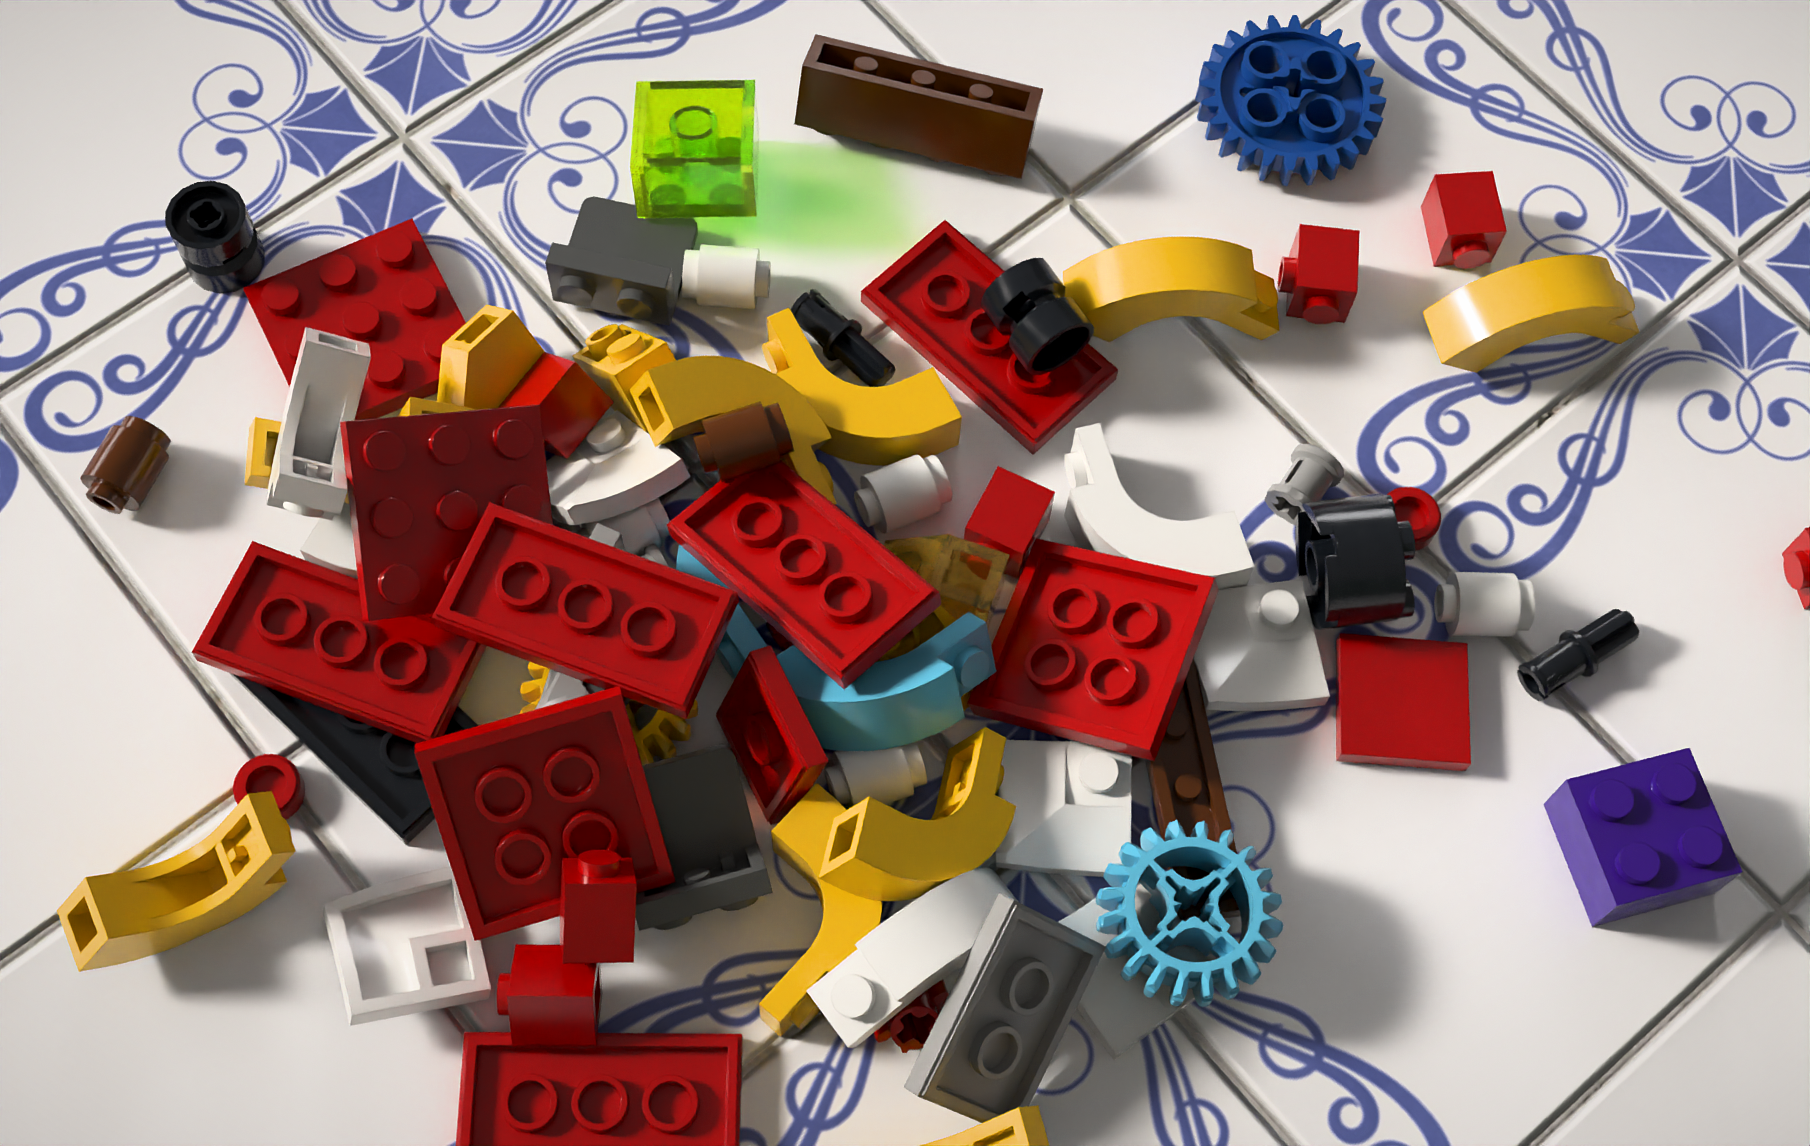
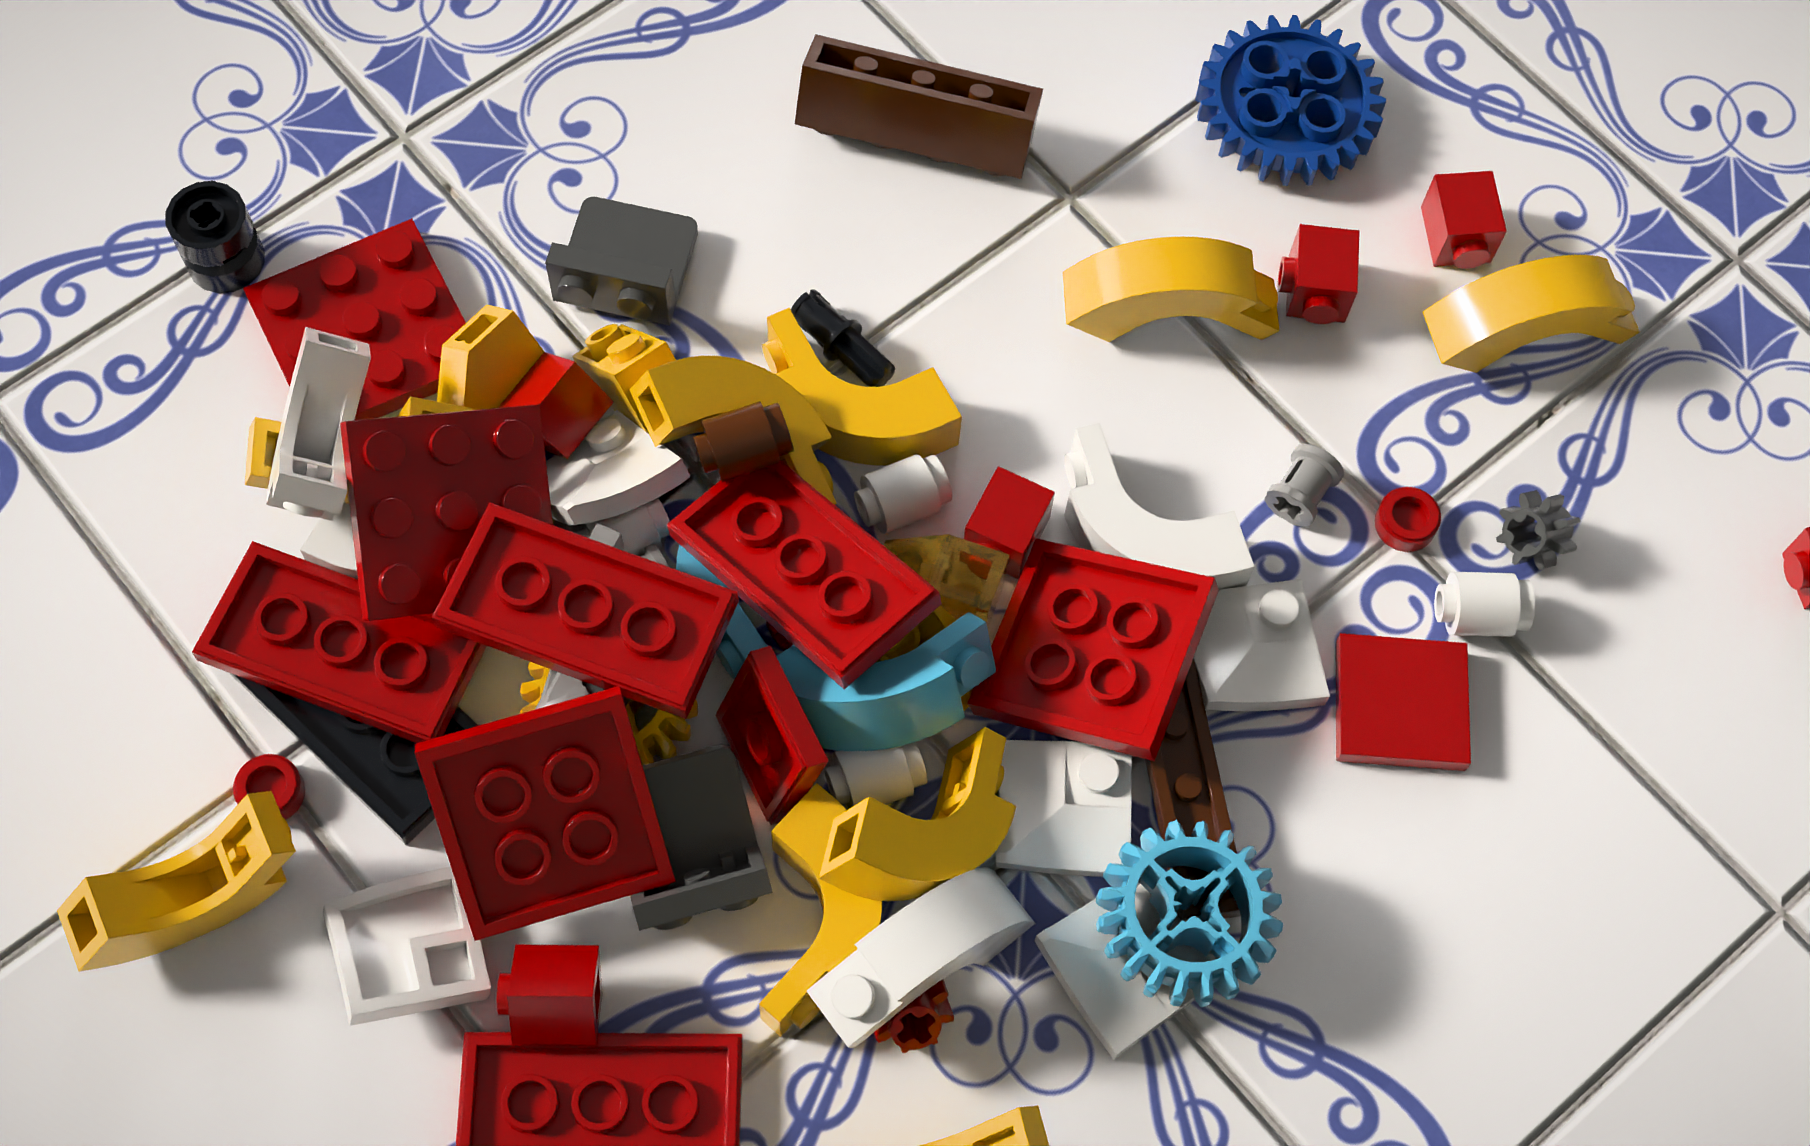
(126, 465): reddish brown brick -> none
(598, 908): red brick -> none
(695, 149): clear neon green brick -> none
(725, 276): white brick -> none
(936, 308): red tile -> none
(1004, 1013): light grey tile -> none
(1032, 310): black wheel -> none
(1355, 561): black brick -> none
(1553, 525): none -> dark grey gear
(1577, 653): black axle -> none
(1641, 837): dark purple brick -> none

